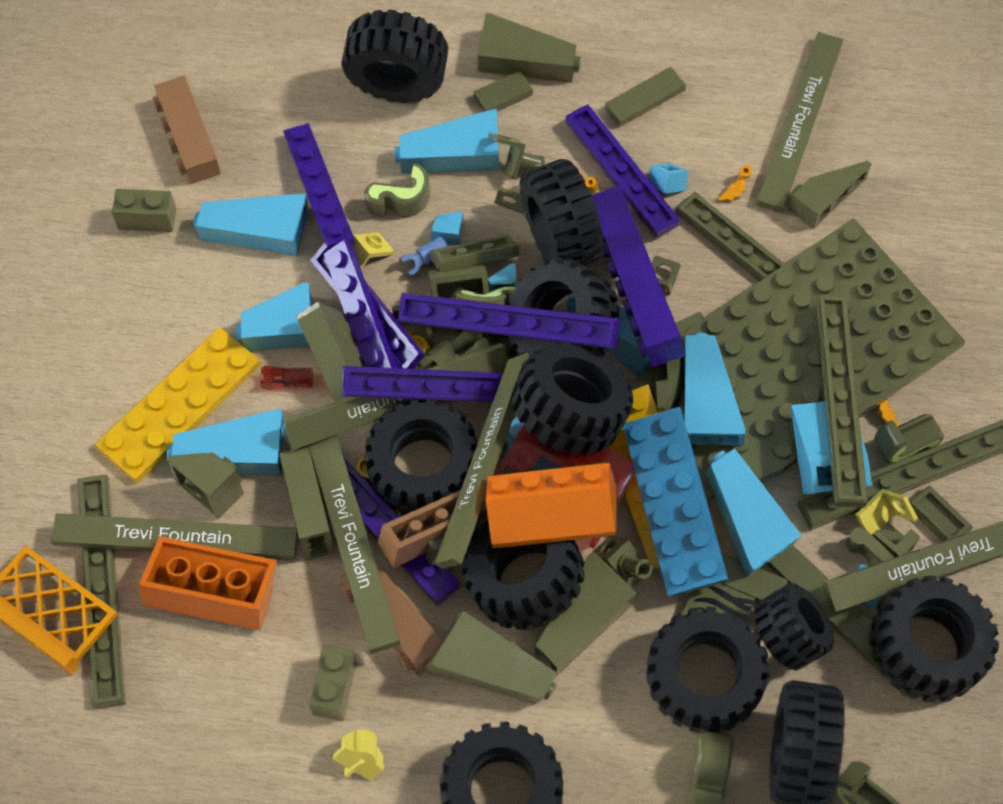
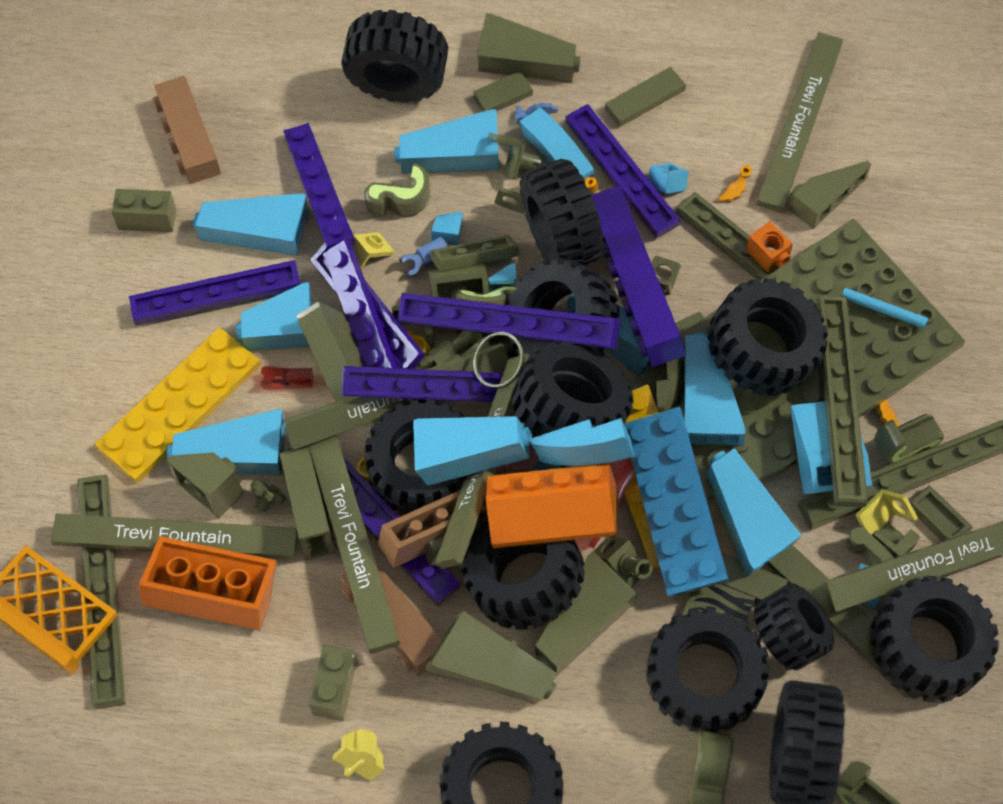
(214, 292): none -> dark purple plate
(266, 494): none -> olive plant
(467, 445): none -> medium azure slope
(478, 350): none -> olive piece
(548, 108): none -> medium blue piece
(553, 141): none -> medium azure slope
(584, 444): none -> medium azure slope
(771, 237): none -> orange brick
(785, 312): none -> black tyre
(885, 308): none -> medium azure bar

